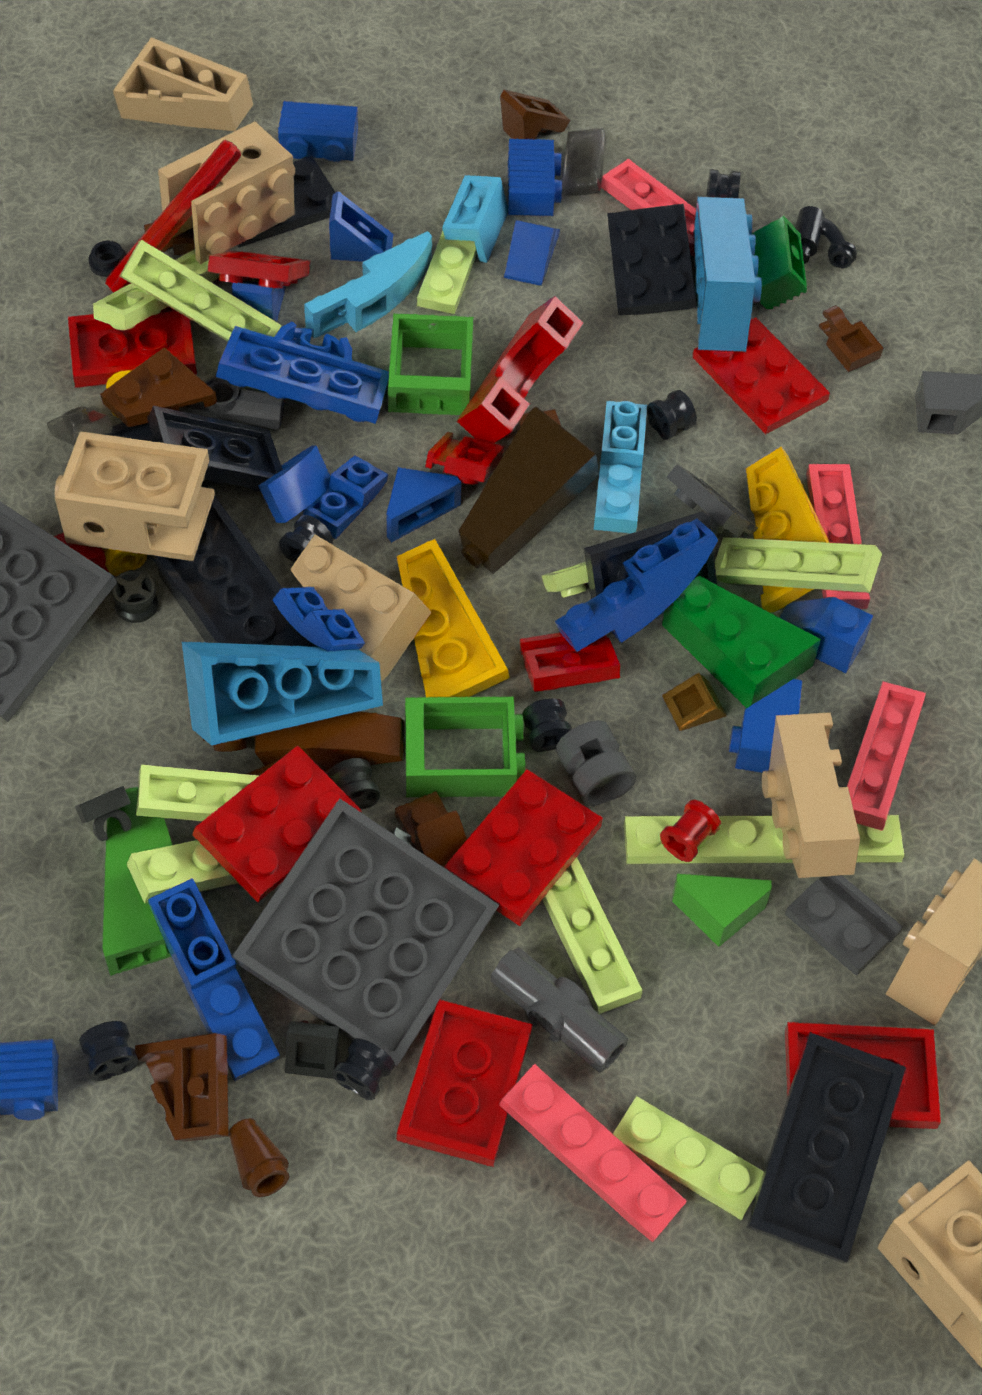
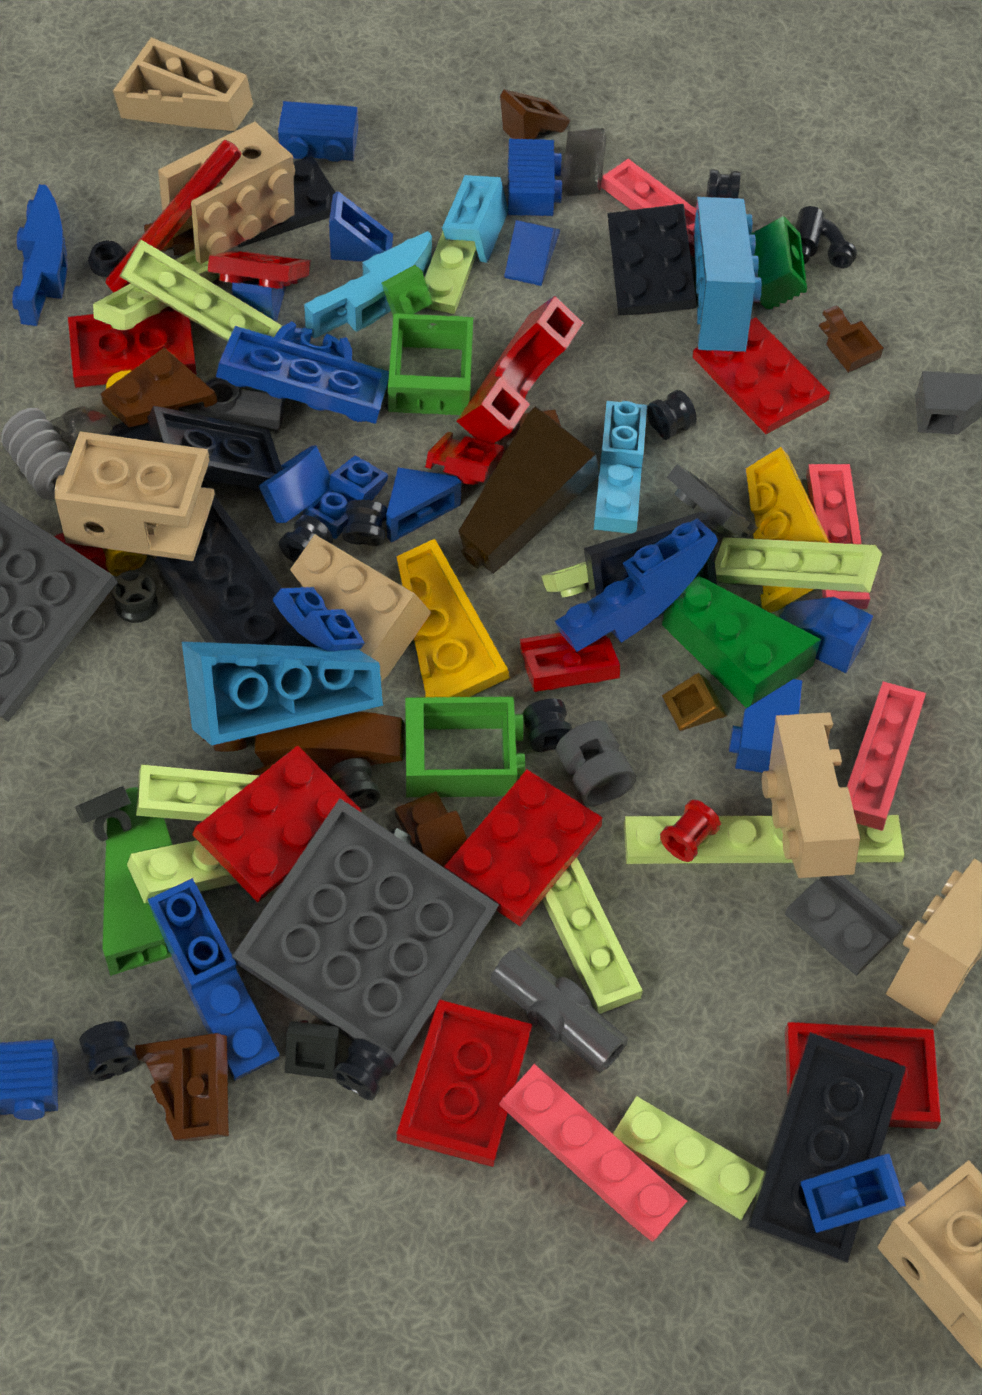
(36, 450): none -> light grey piece
(44, 257): none -> blue slope
(258, 1159): reddish brown cone -> none
(365, 523): none -> black wheel
(407, 291): none -> bright green tile
(720, 903): bright green slope -> none
(853, 1193): none -> blue slope

